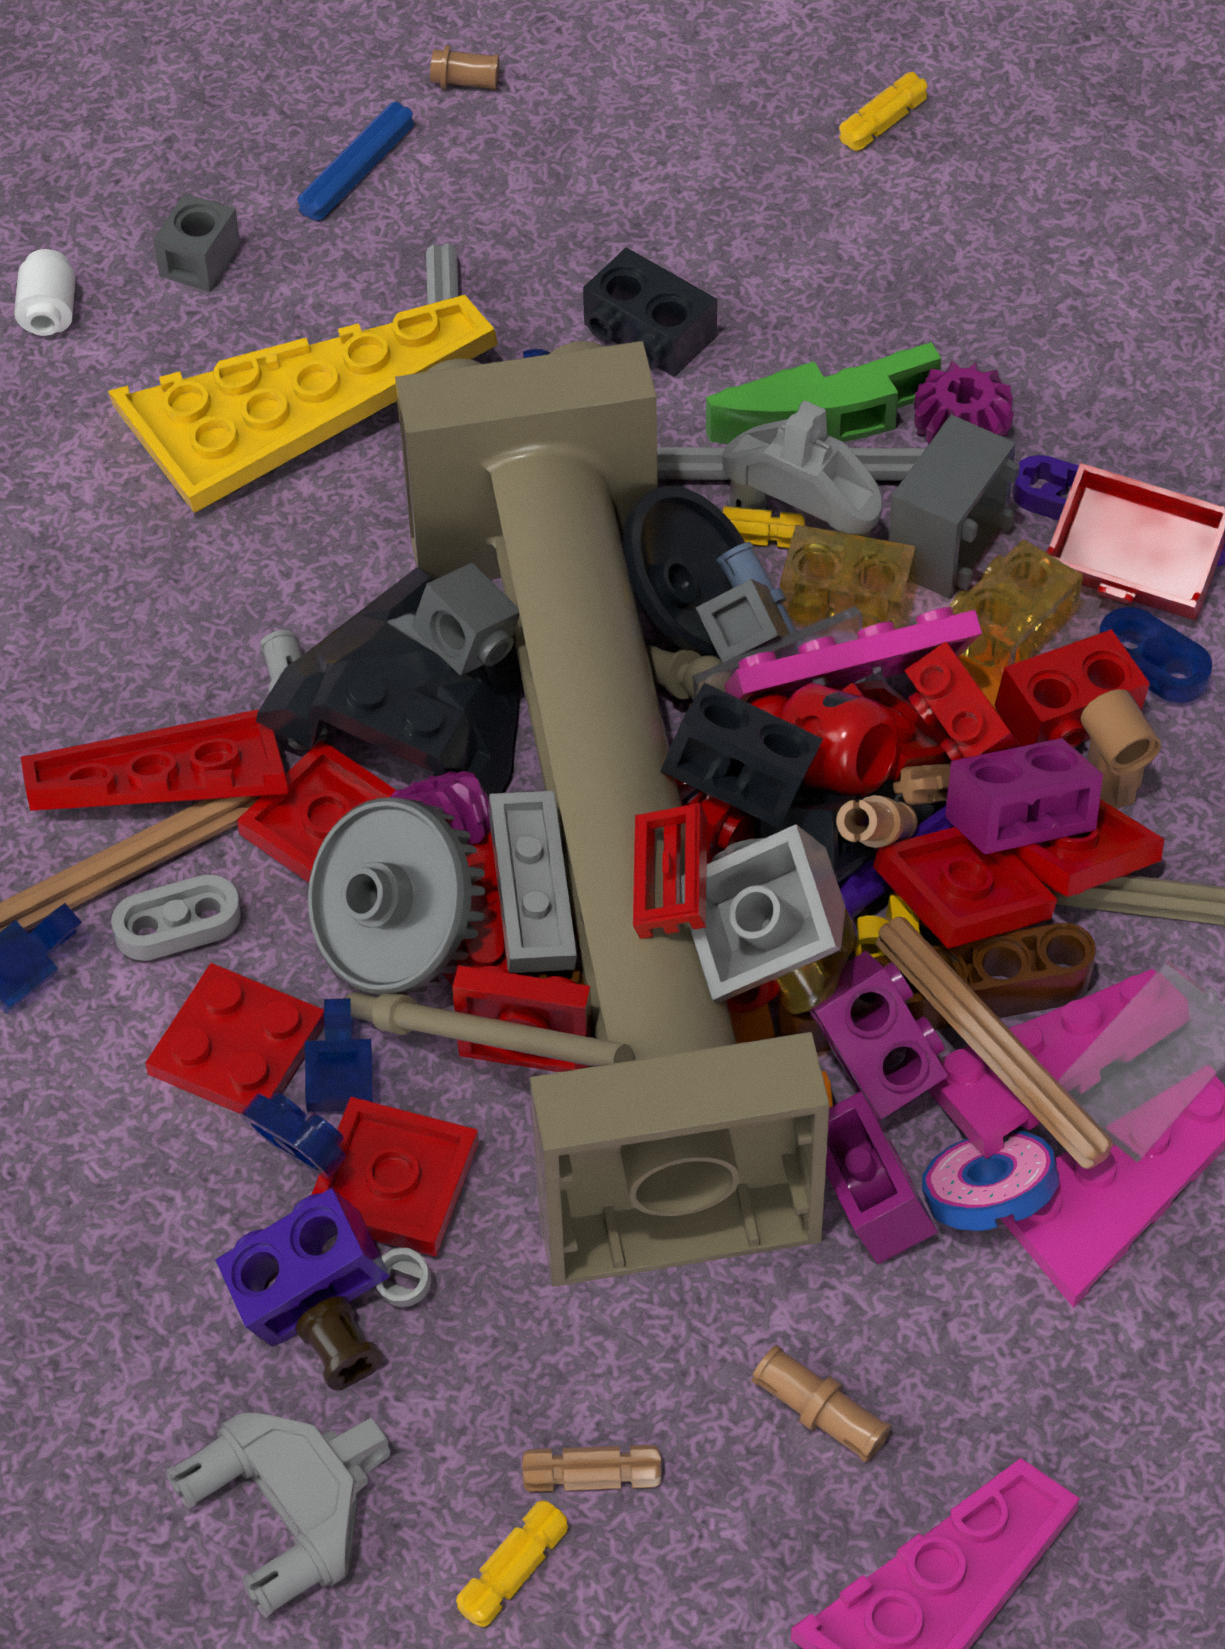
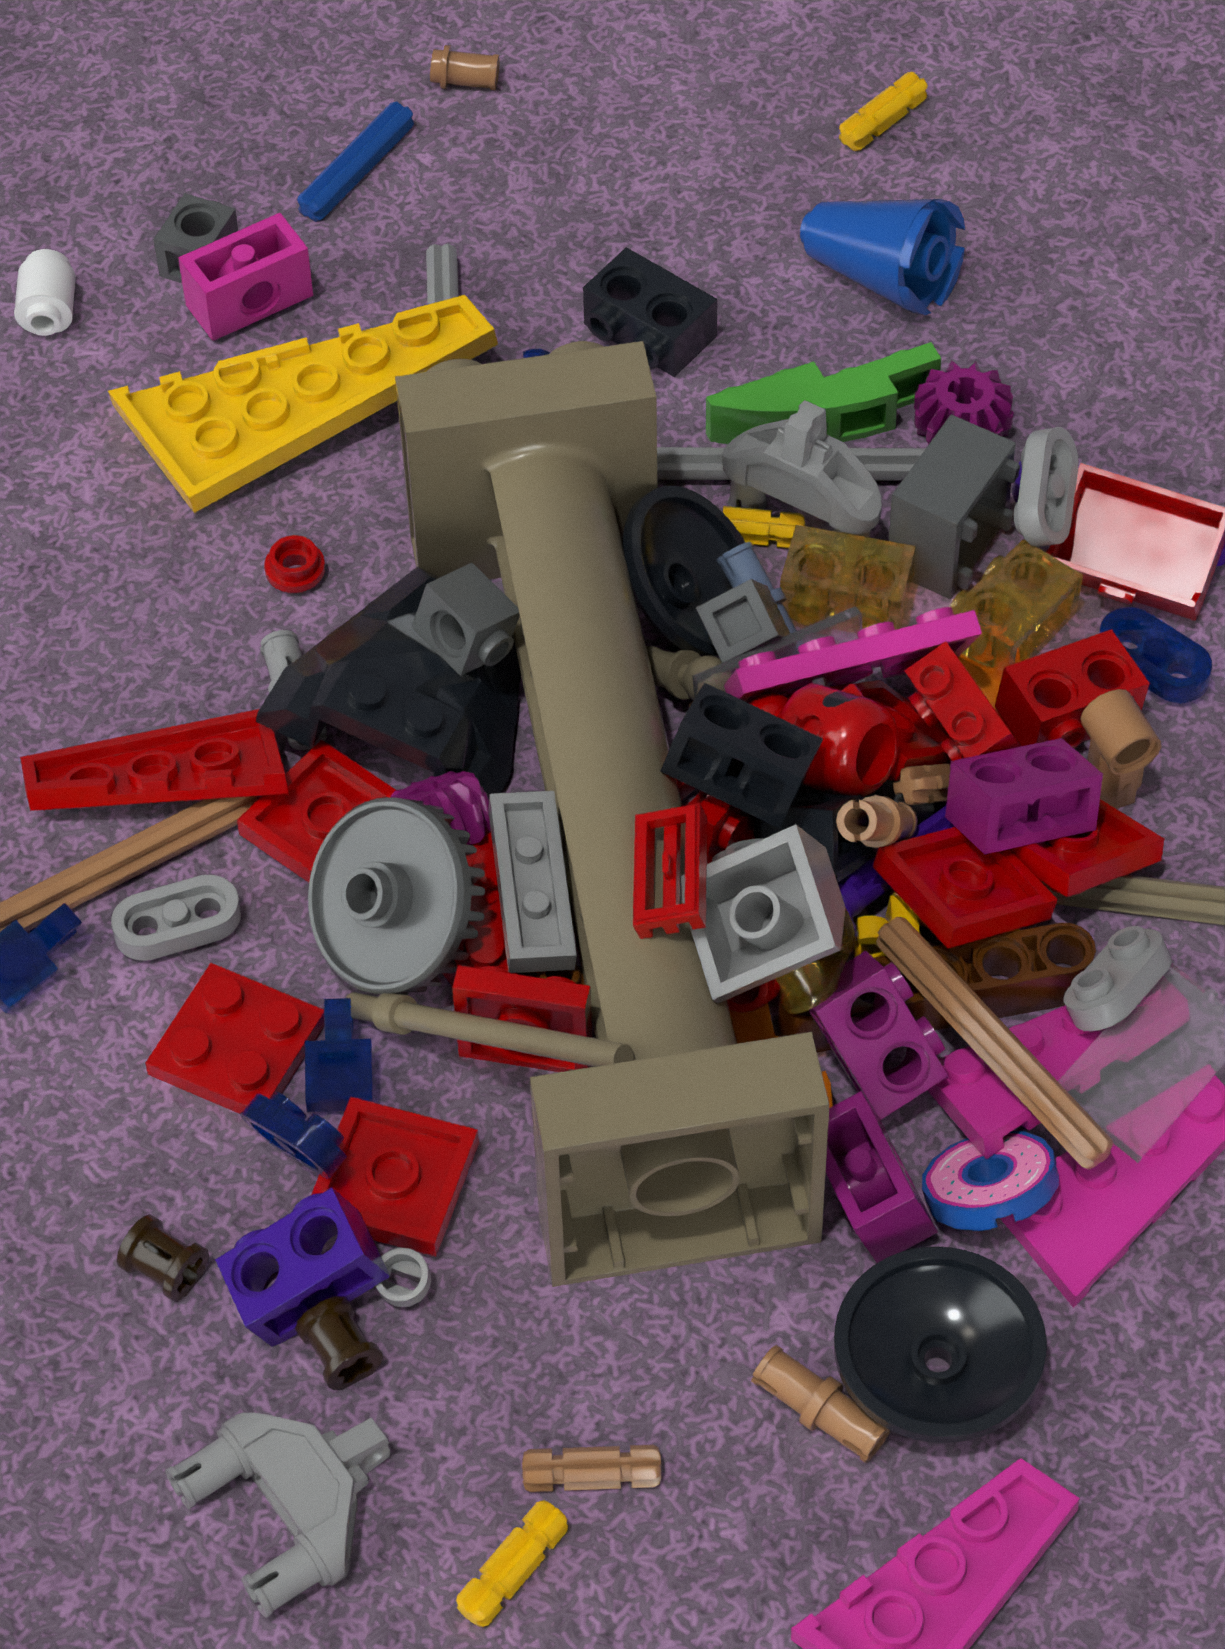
(162, 1257): none -> dark brown bush
(246, 276): none -> dark pink brick
(294, 551): none -> red plate
(890, 247): none -> blue cone
(949, 1309): none -> black dish
(1047, 487): none -> light grey plate
(1117, 978): none -> light grey plate

